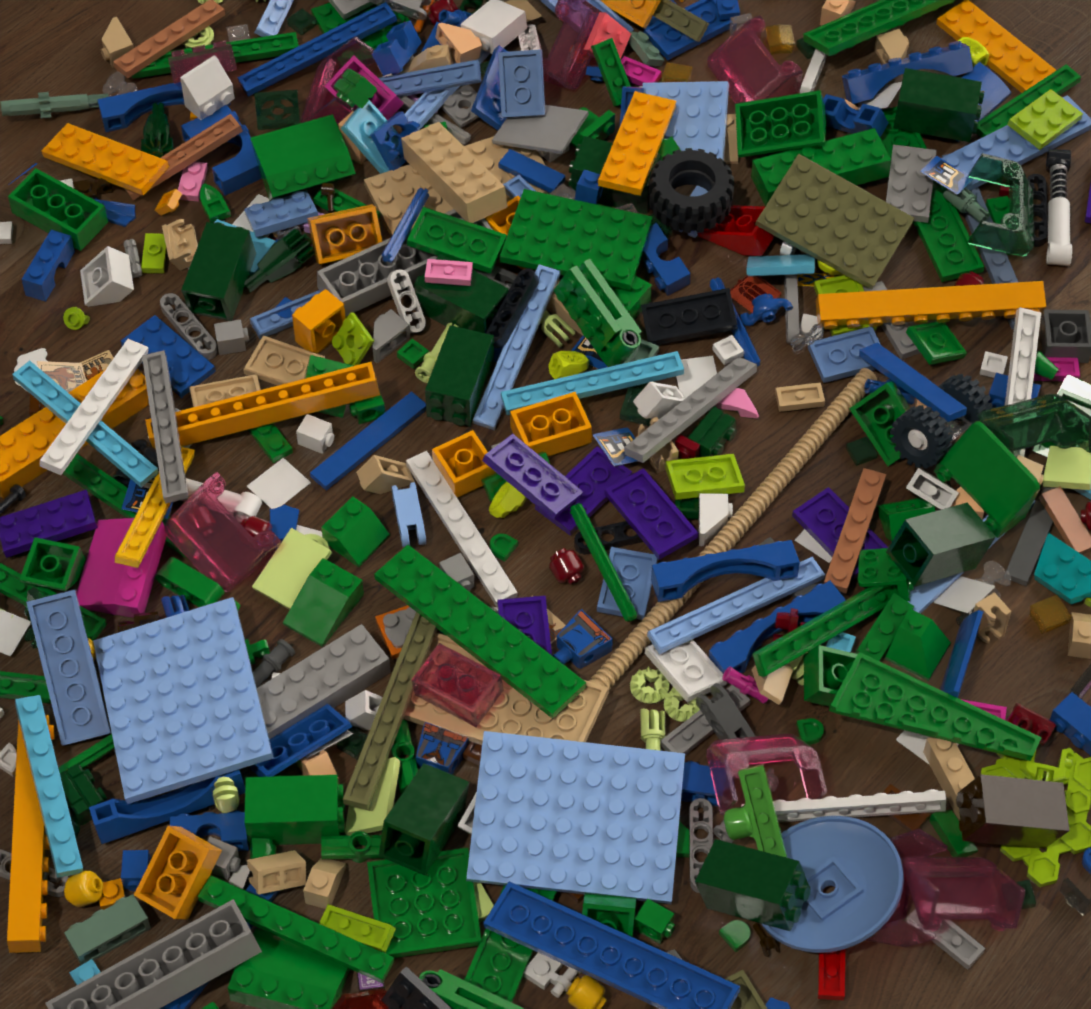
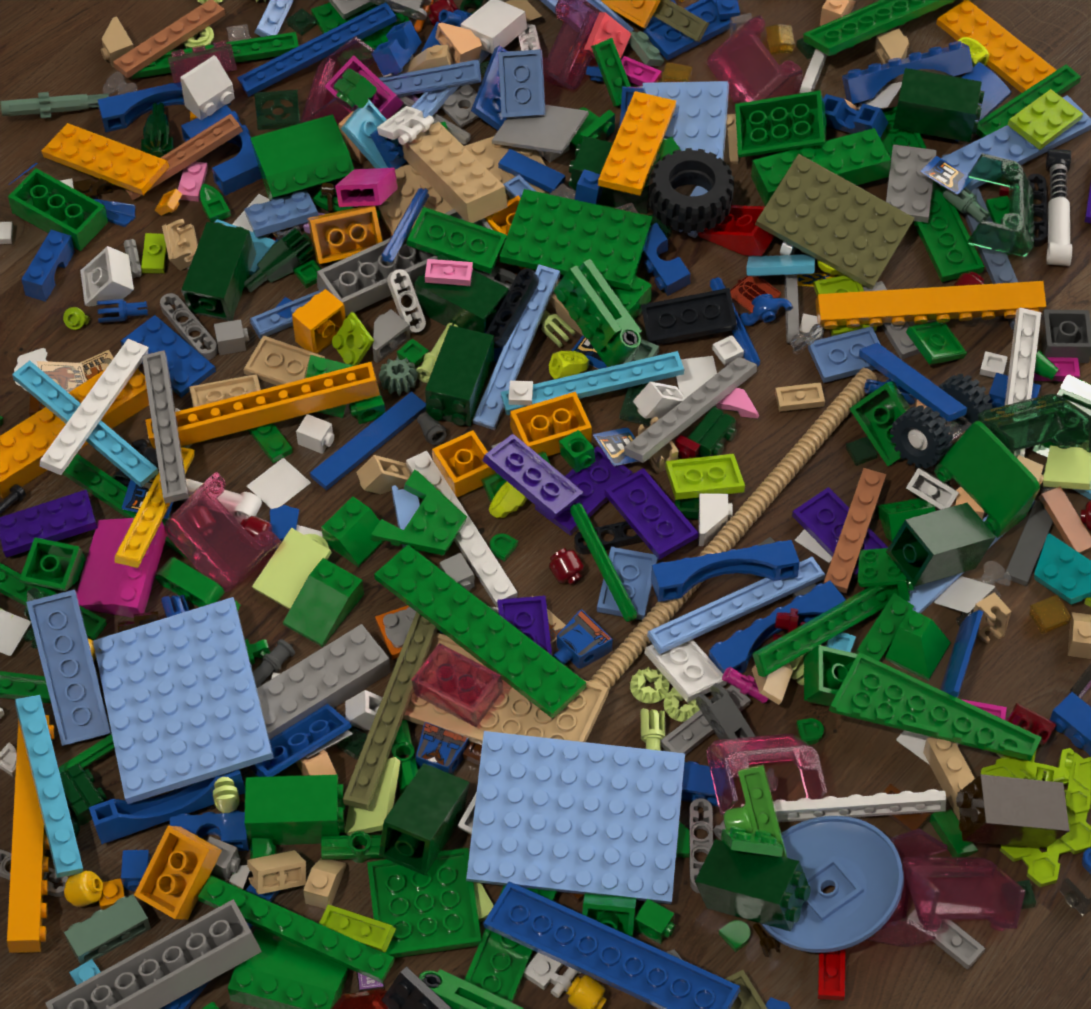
(125, 310): none -> blue arm
(307, 273): none -> green tile
(366, 187): none -> dark pink brick
(398, 376): none -> sand green gear
(405, 125): none -> white plate
(432, 430): none -> dark grey cone
(432, 525): none -> green wing
(520, 393): none -> white plate
(577, 451): none -> green brick
(758, 843): none -> green plate

